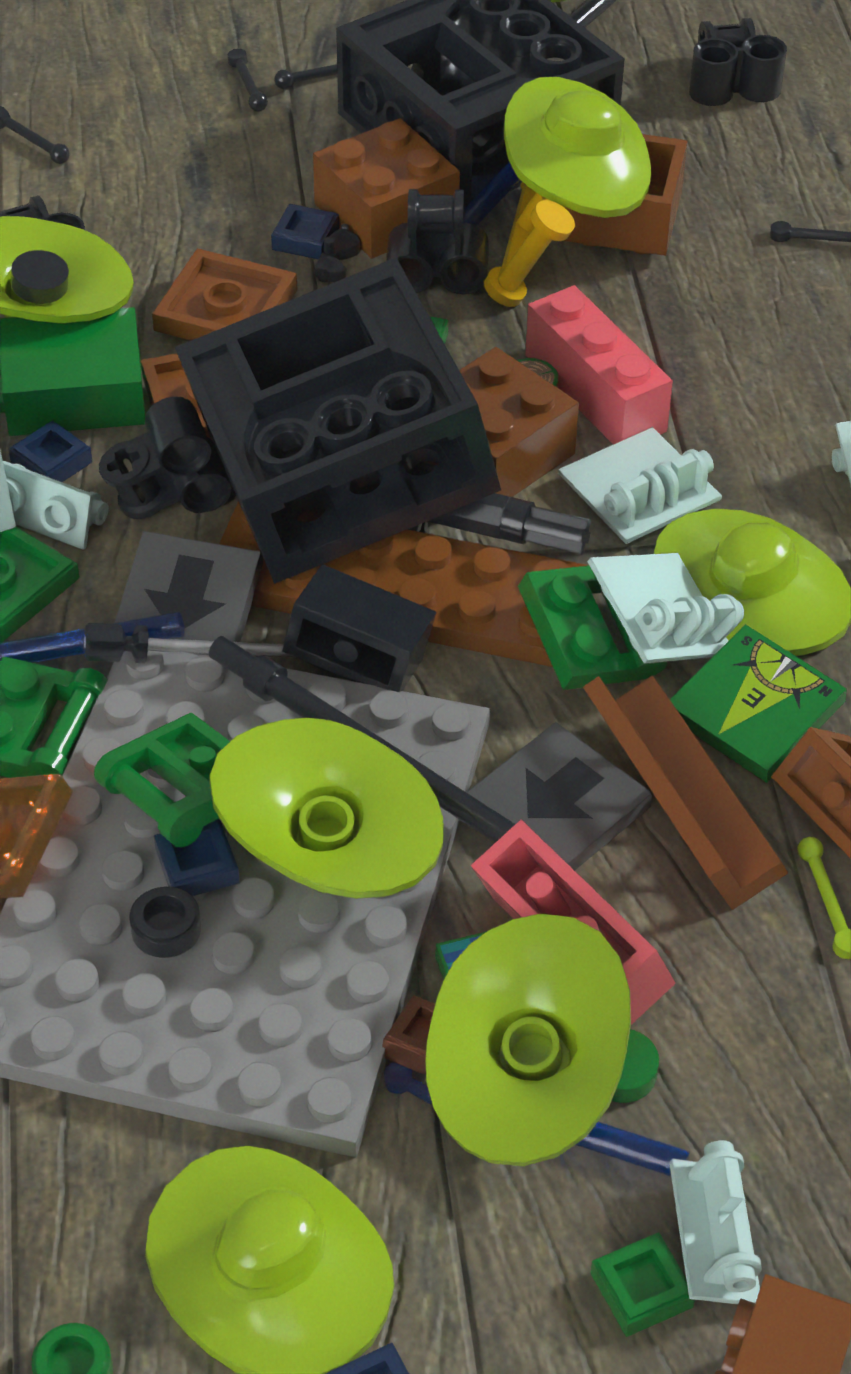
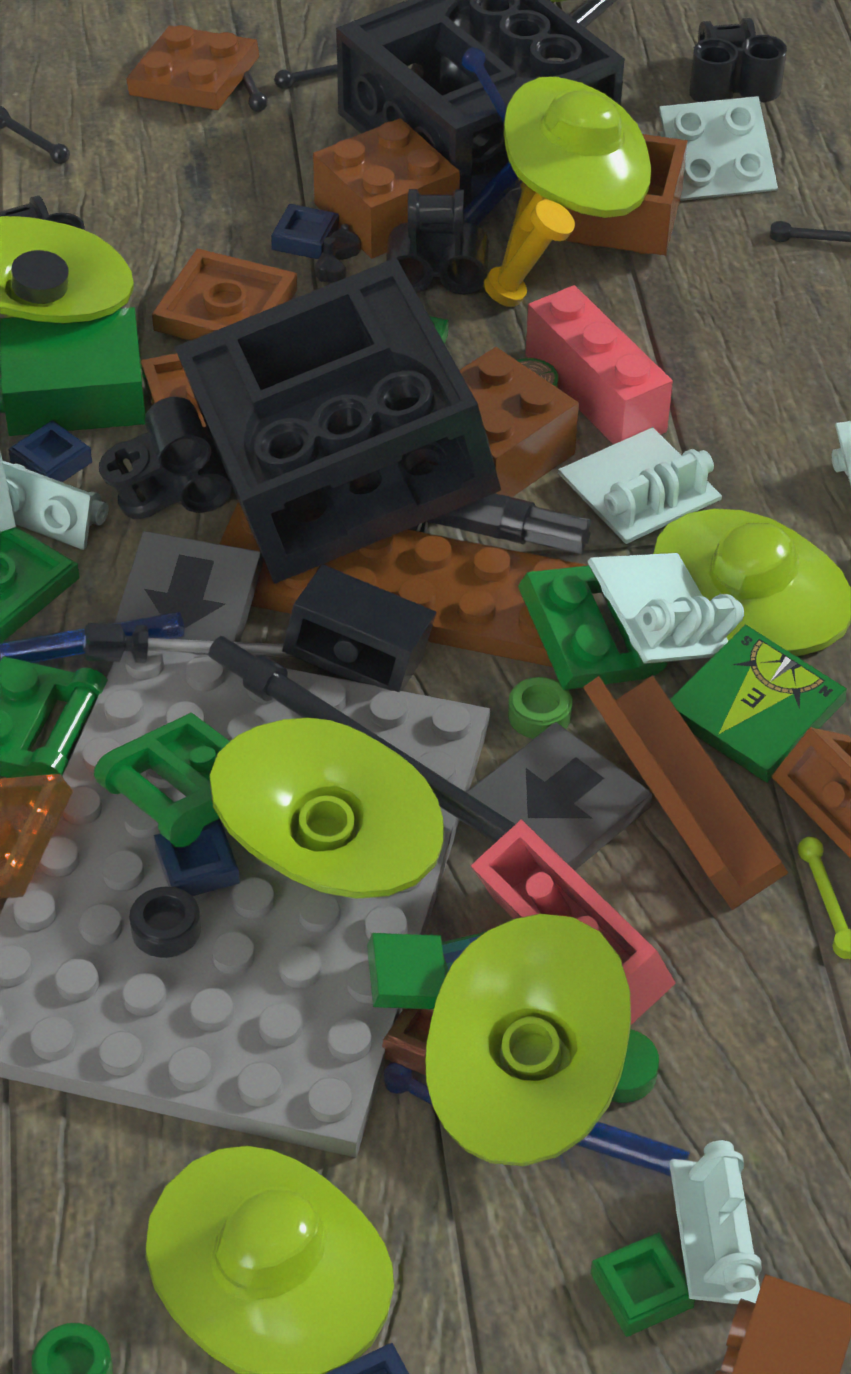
(193, 67): none -> dark orange plate
(405, 970): none -> green tile
(473, 61): none -> clear blue hinge
(537, 705): none -> bright green tile
(724, 147): none -> light aqua hinge

